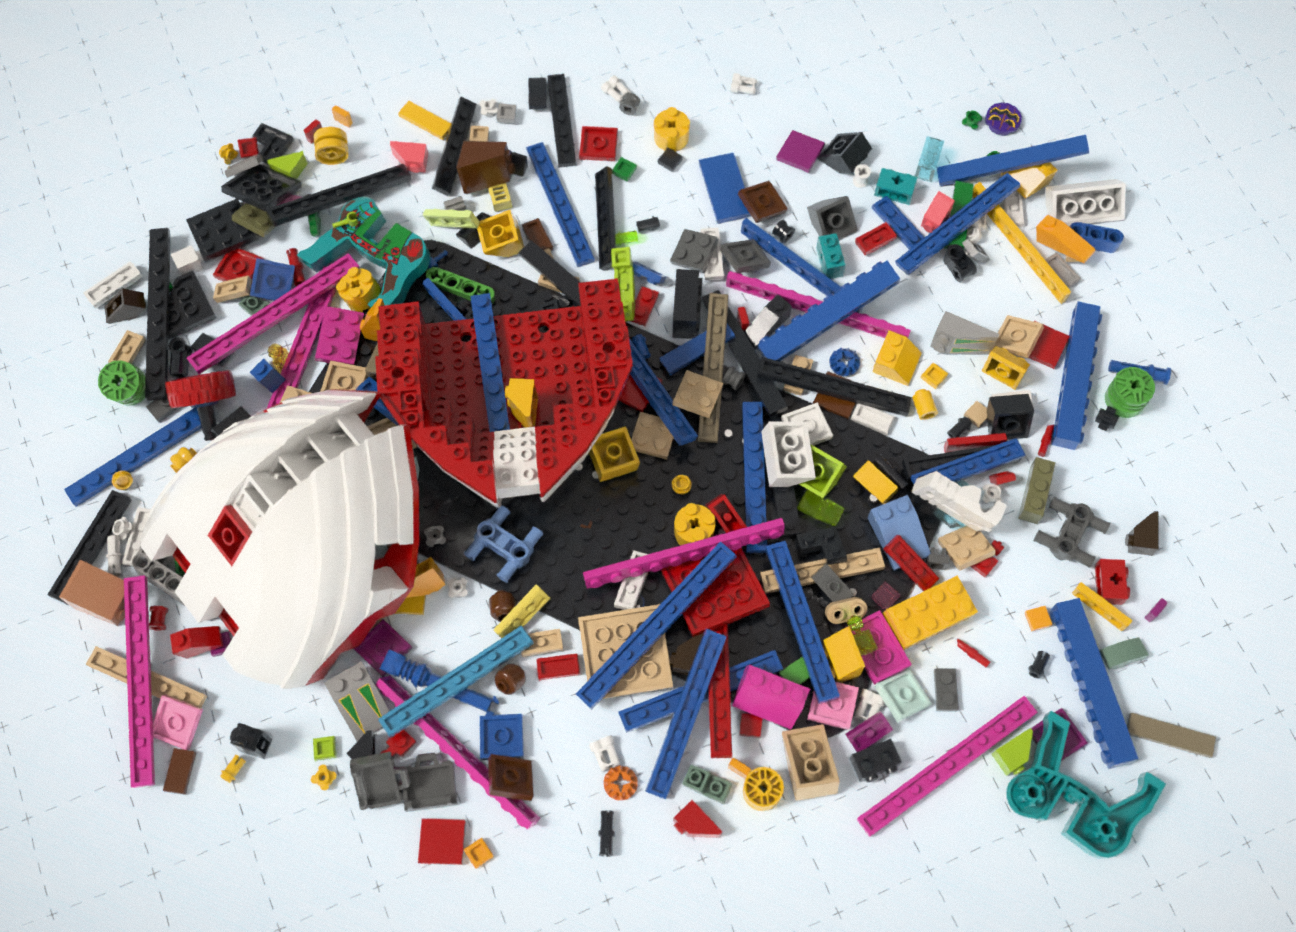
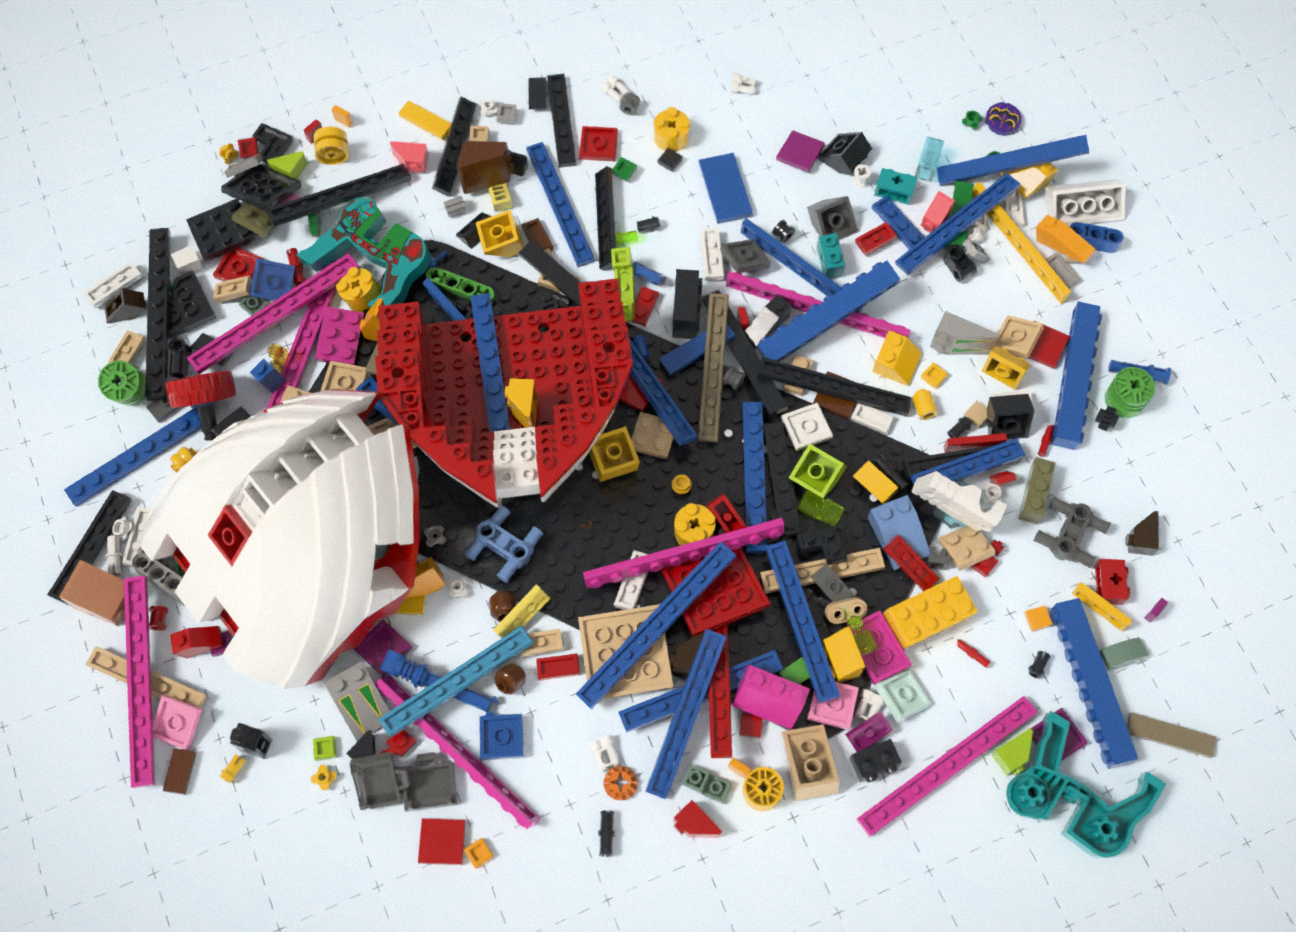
(122, 480): yellow plate -> none
(350, 215): lime hand -> none
(451, 218): yellowish green plate -> none
(510, 777): reddish brown plate -> none
(694, 250): dark grey plate -> none
(697, 394): tan plate -> none
(762, 201): reddish brown plate -> none
(787, 453): white slope -> none
(840, 367): blue gear -> none
(885, 596): clear pink tile -> none
(946, 690): dark grey plate -> none

